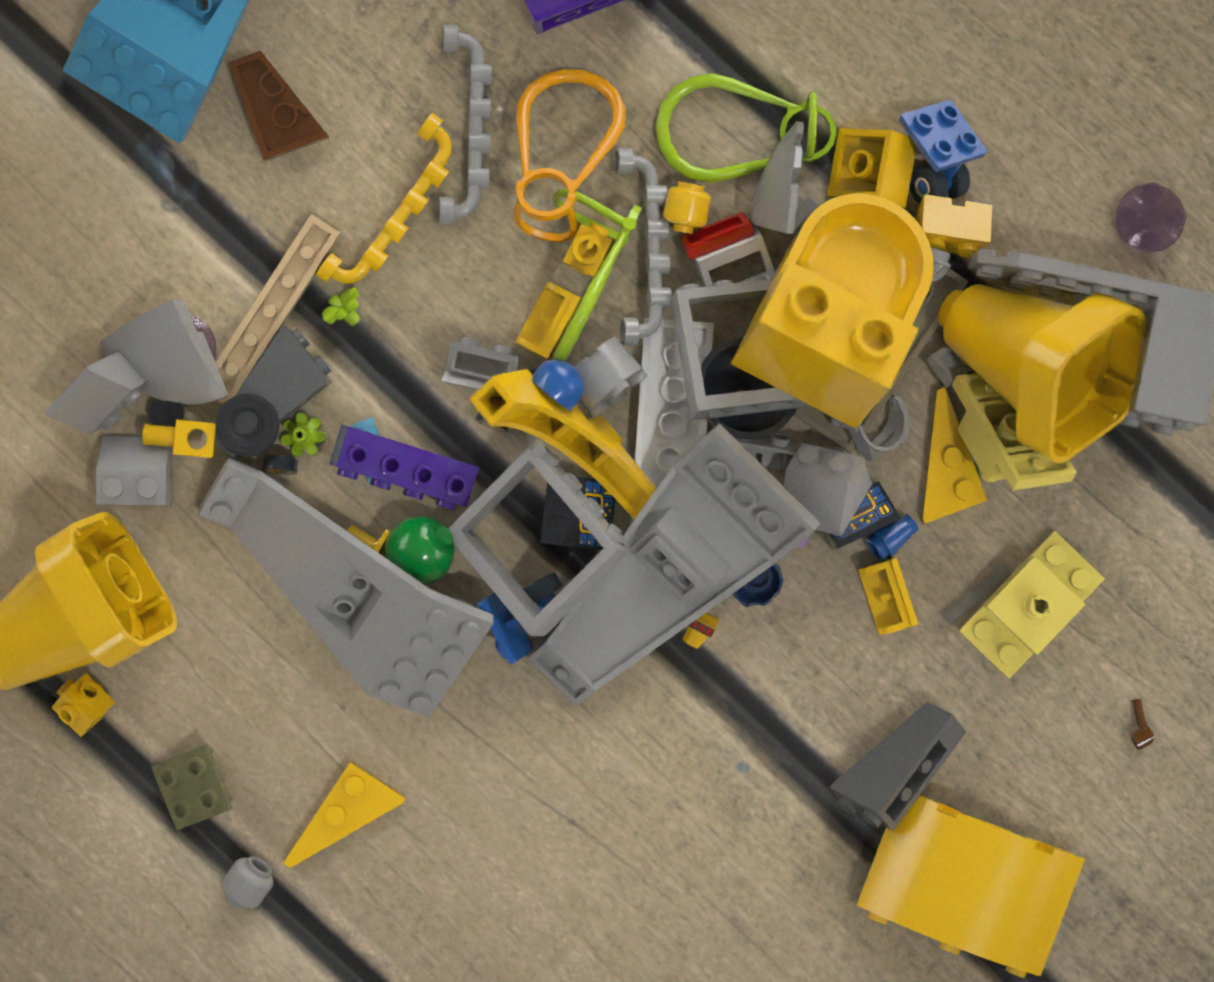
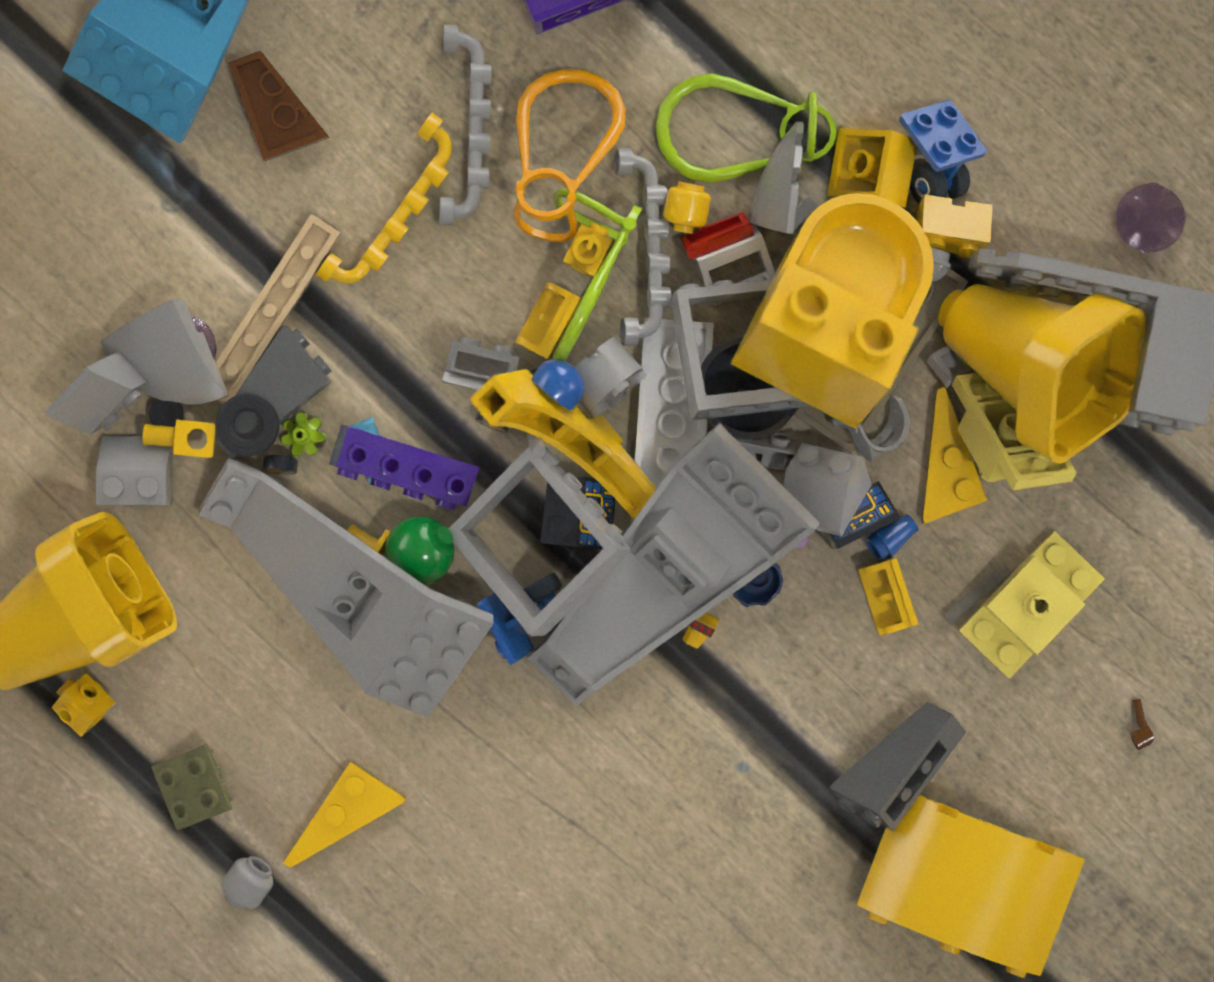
(343, 307): lime plant -> none

